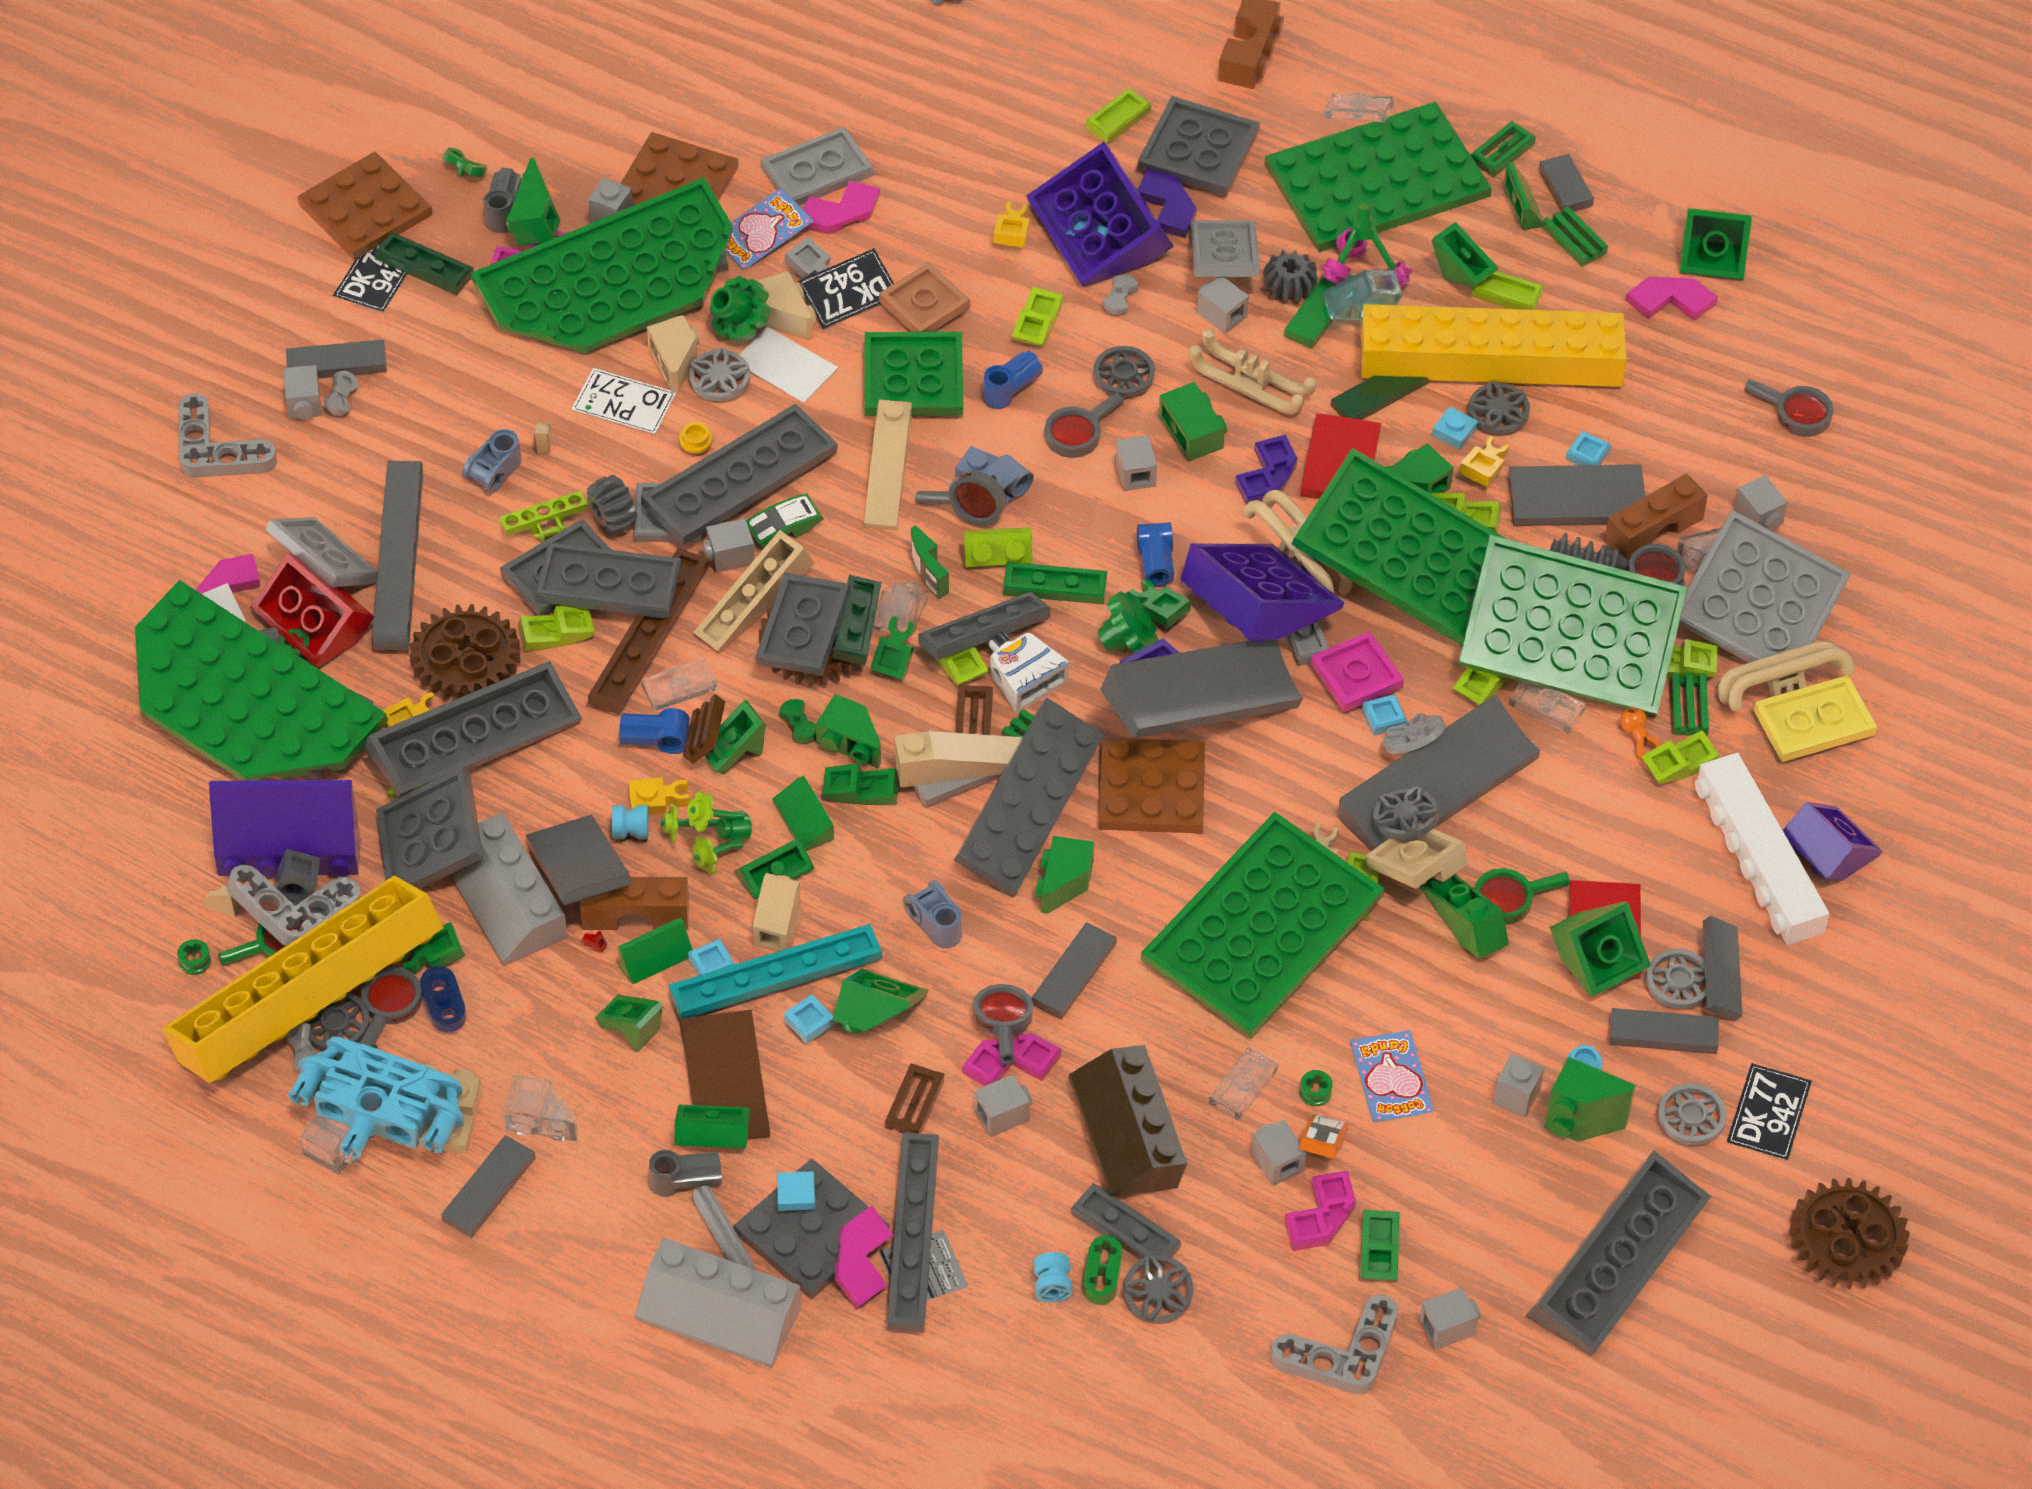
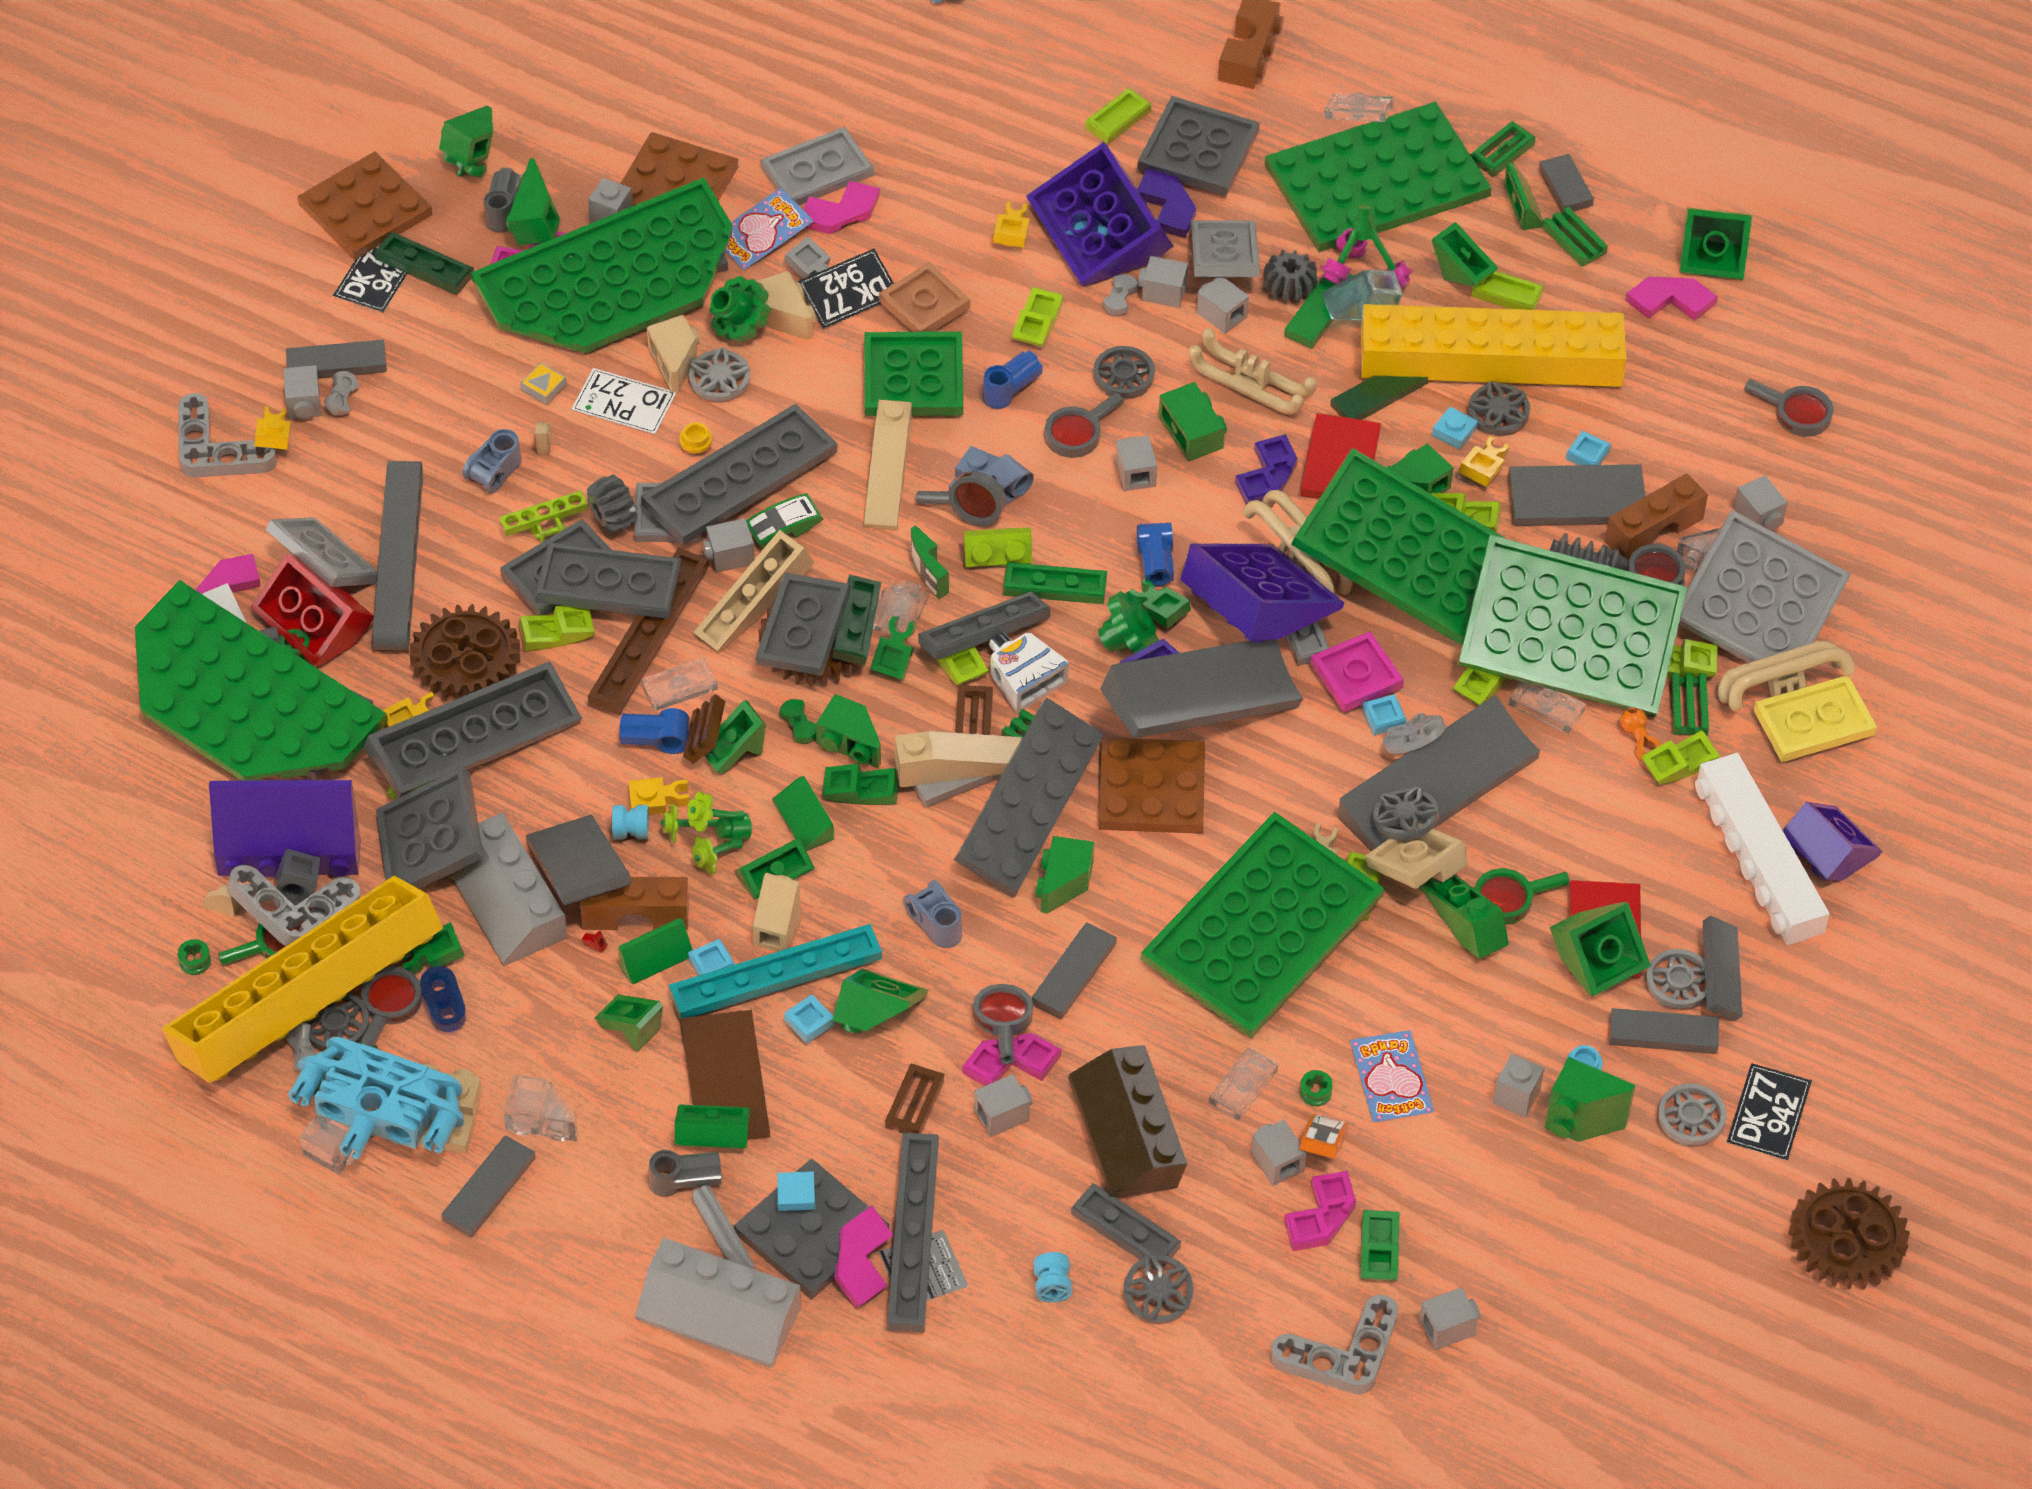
(272, 430): none -> yellow plate
(468, 136): none -> green slope
(543, 383): none -> tile
(787, 364): white sticker -> none
(1109, 1271): green beam -> none
(1163, 281): none -> light grey brick
(1619, 1254): dark grey arch -> none

